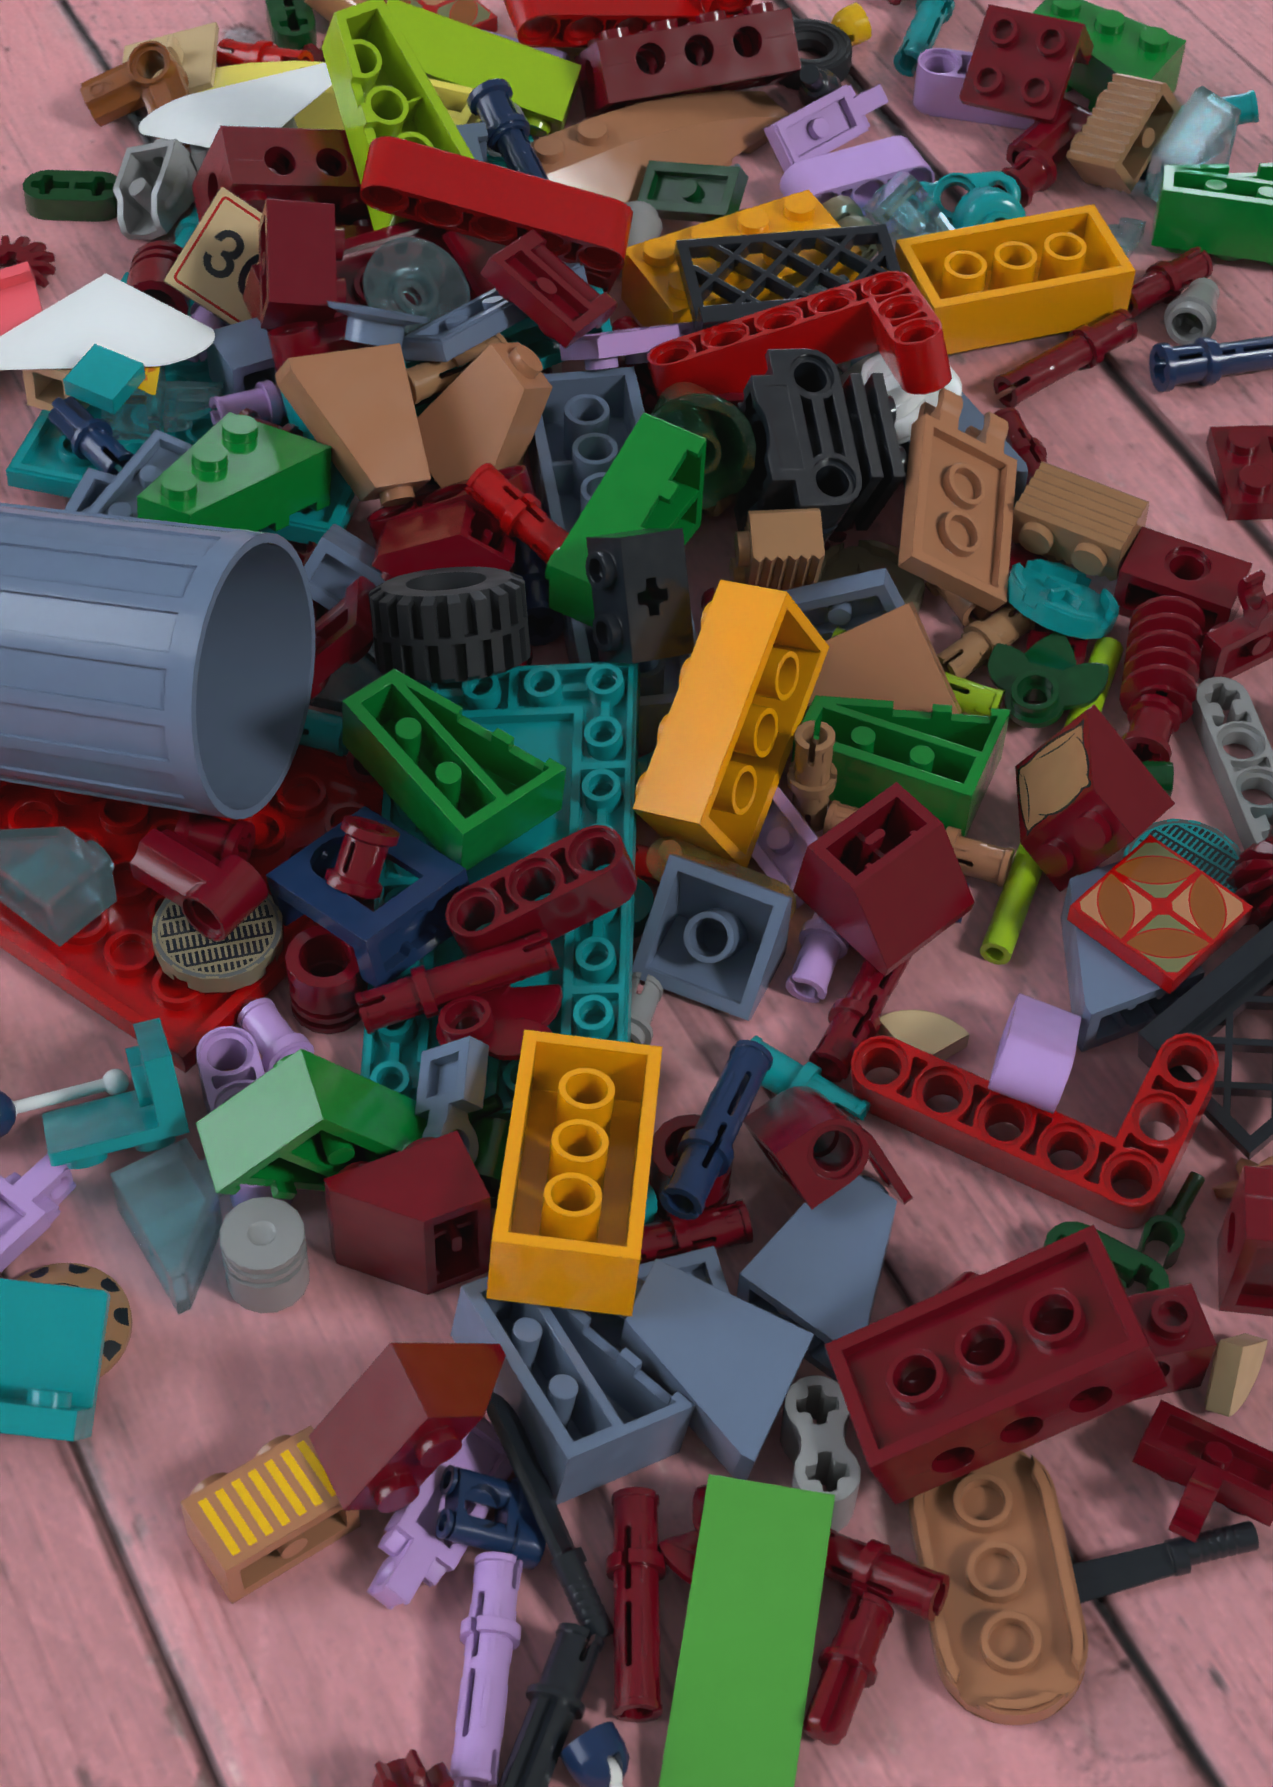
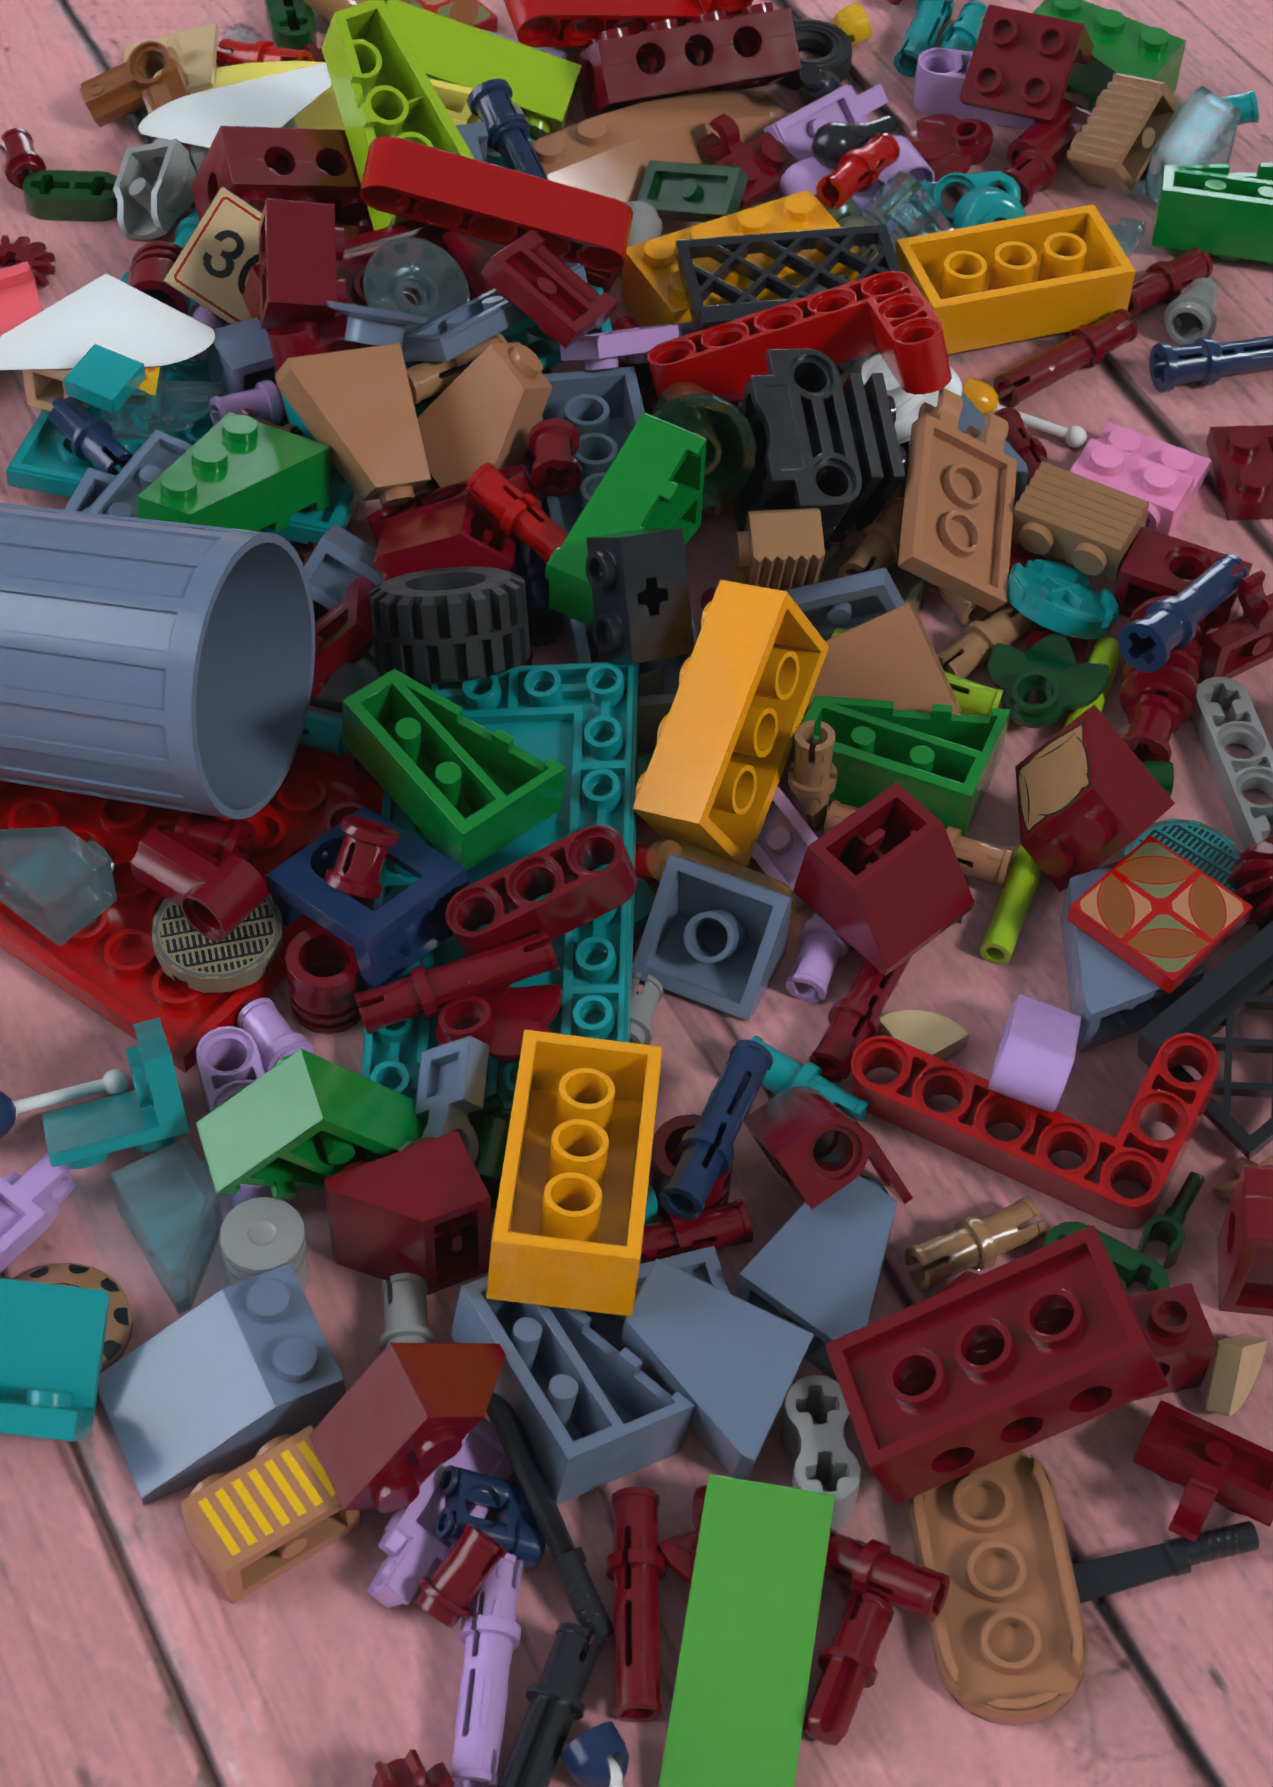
(20, 156): none -> dark red pin
(221, 1384): none -> sand blue slope
(405, 1311): none -> light grey pin
(460, 1576): none -> dark red pin
(555, 464): none -> dark red bush
(761, 159): none -> dark red plate
(838, 138): none -> black piece
(858, 170): none -> red pin
(878, 542): none -> medium nougat pin
(951, 143): none -> dark red plate
(966, 29): none -> teal pin
(974, 1243): none -> medium nougat pin
(986, 400): none -> hinge
(1146, 469): none -> bright pink plate
(1173, 621): none -> dark blue pin

